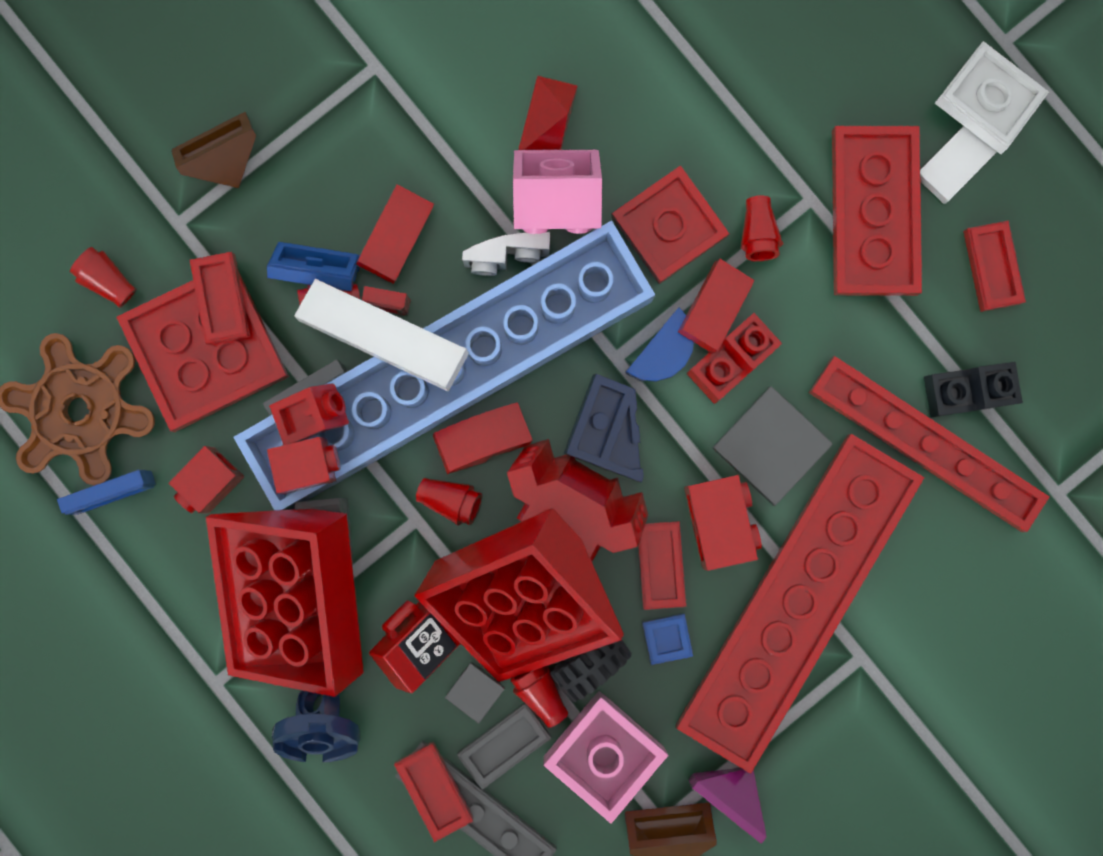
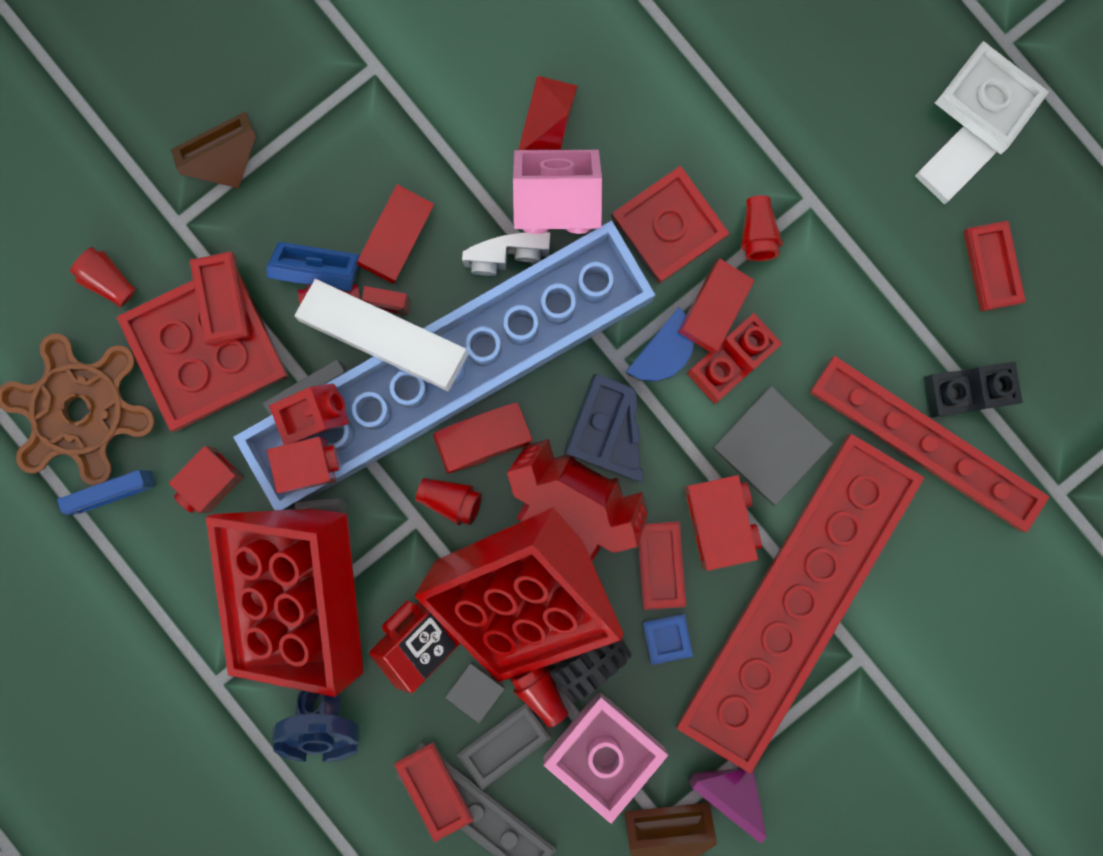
(876, 211): red plate -> none

